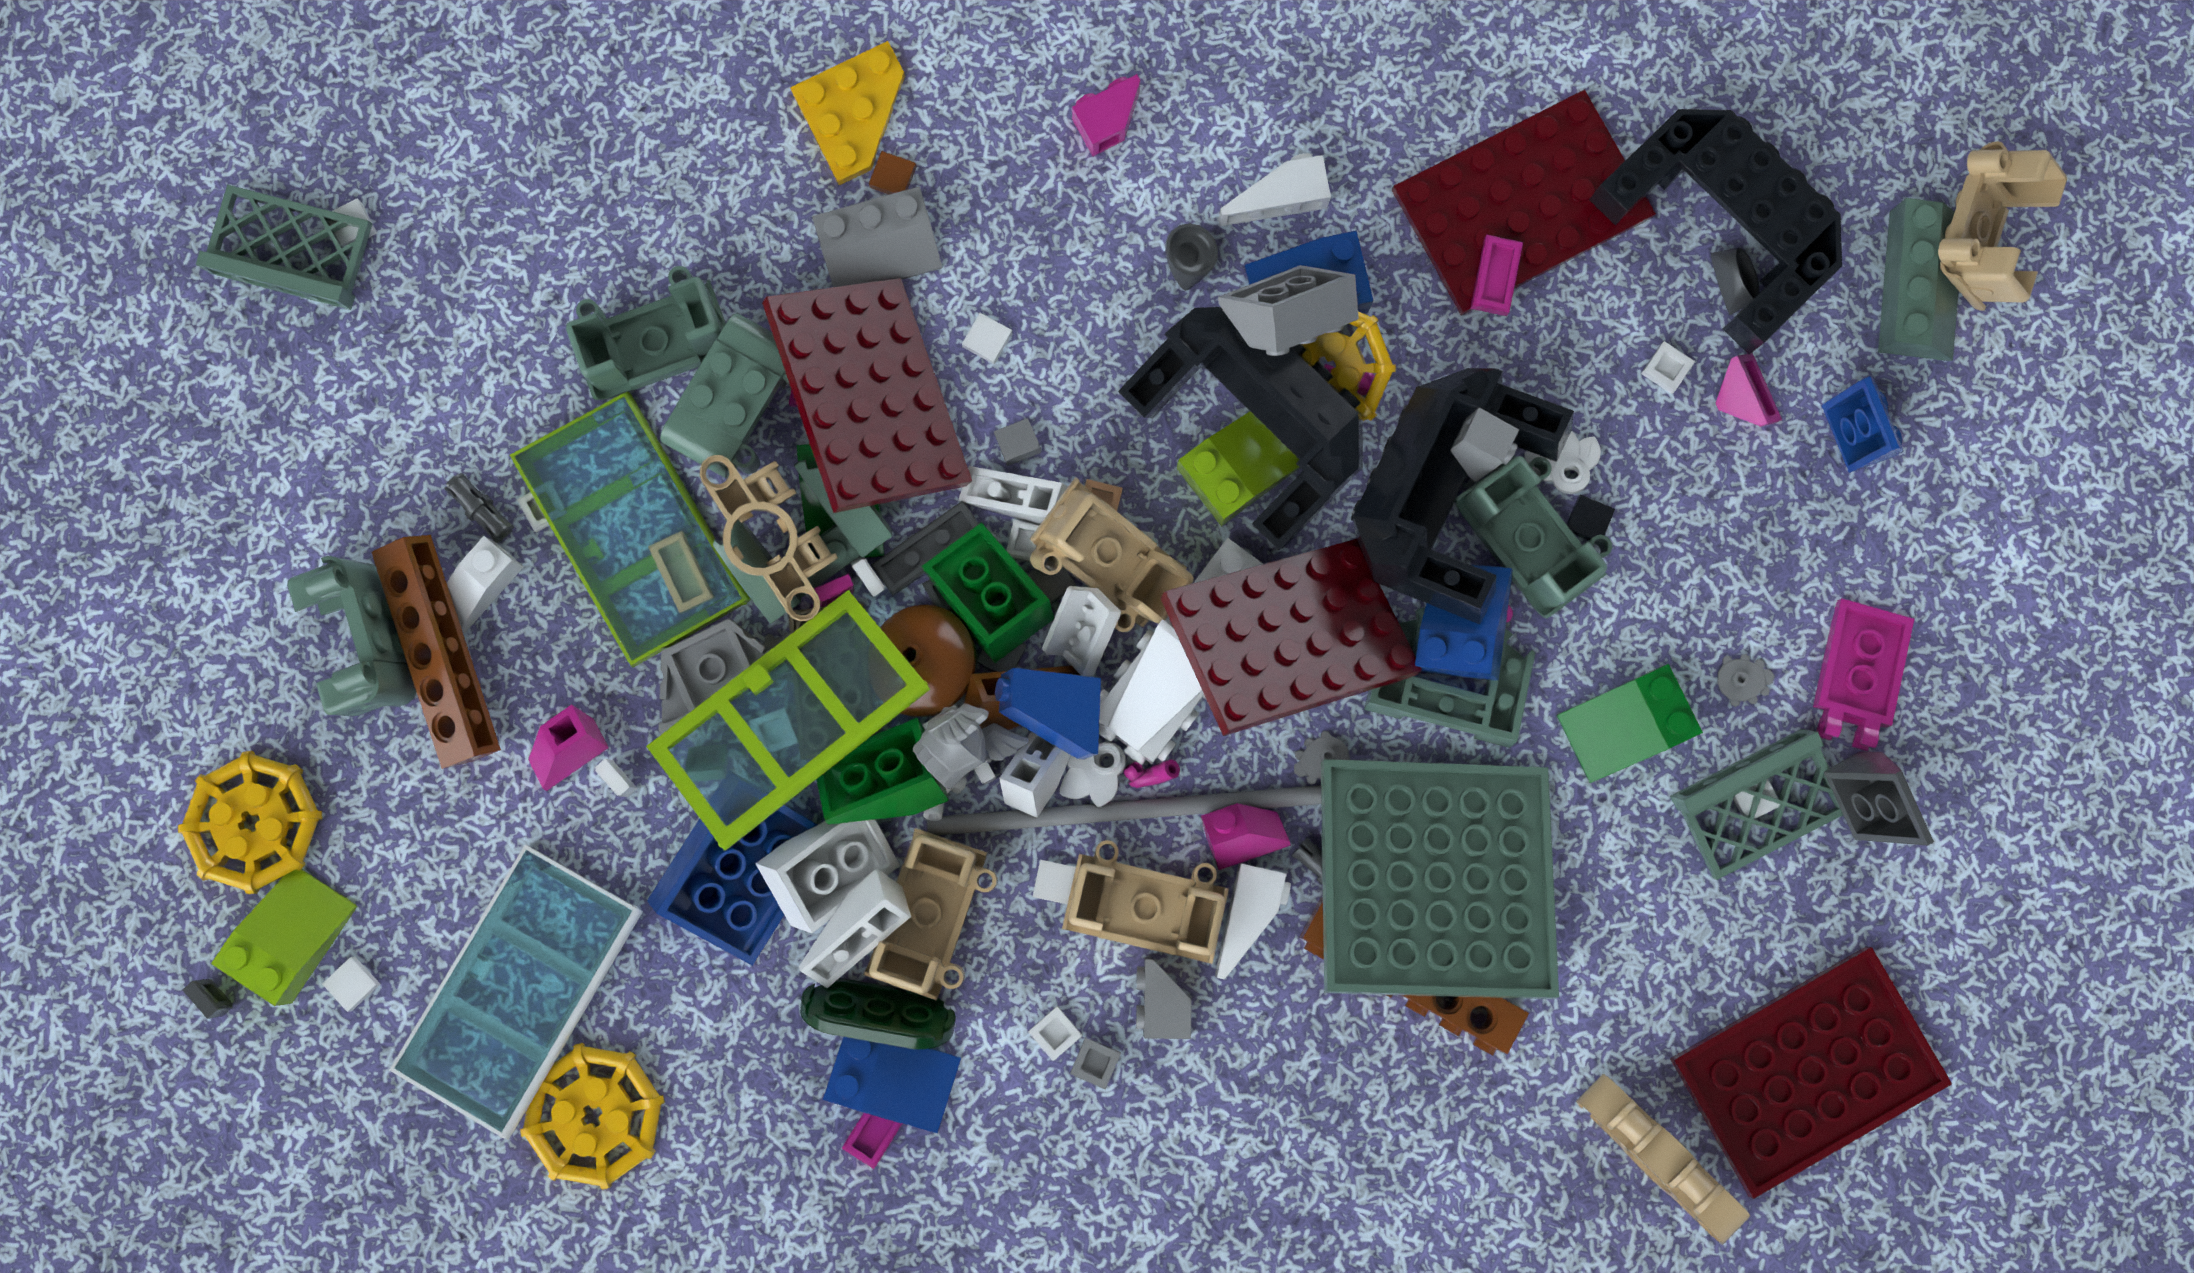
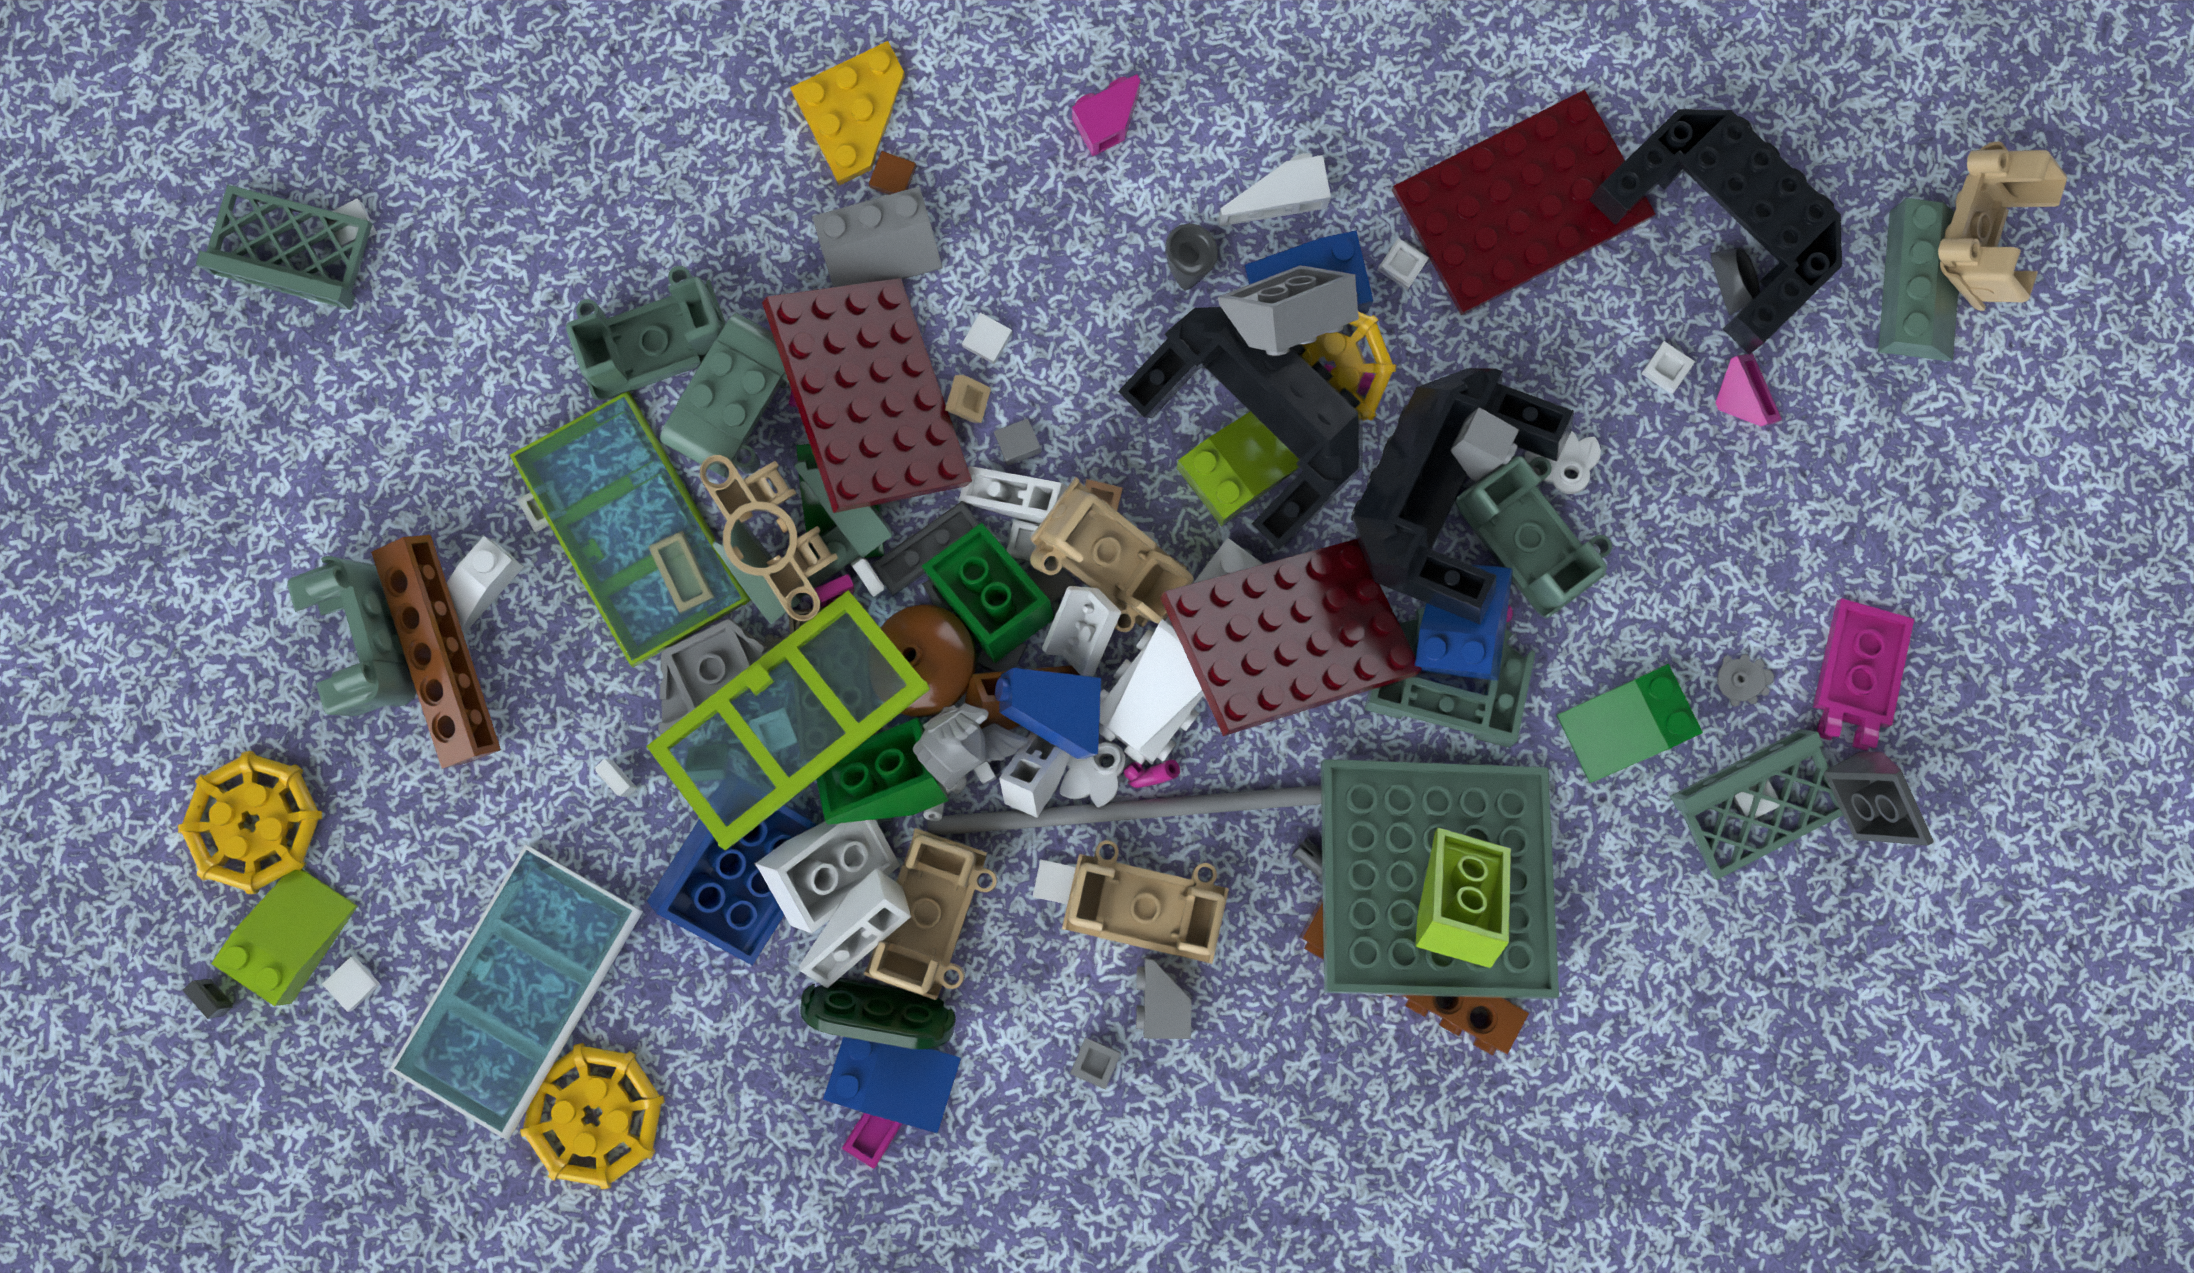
(478, 507): dark grey pin -> none
(565, 746): dark pink slope -> none
(968, 398): none -> tan plate
(1055, 1033): white tile -> none
(1243, 833): dark pink slope -> none
(1252, 907): white slope -> none
(1316, 750): light grey piece -> none
(1402, 263): none -> white tile
(1465, 899): none -> lime slope
(1496, 275): dark pink tile -> none
(1589, 518): black tile -> none
(1663, 1159): tan piece -> none
(1810, 1071): dark red plate -> none
(1863, 425): blue slope -> none

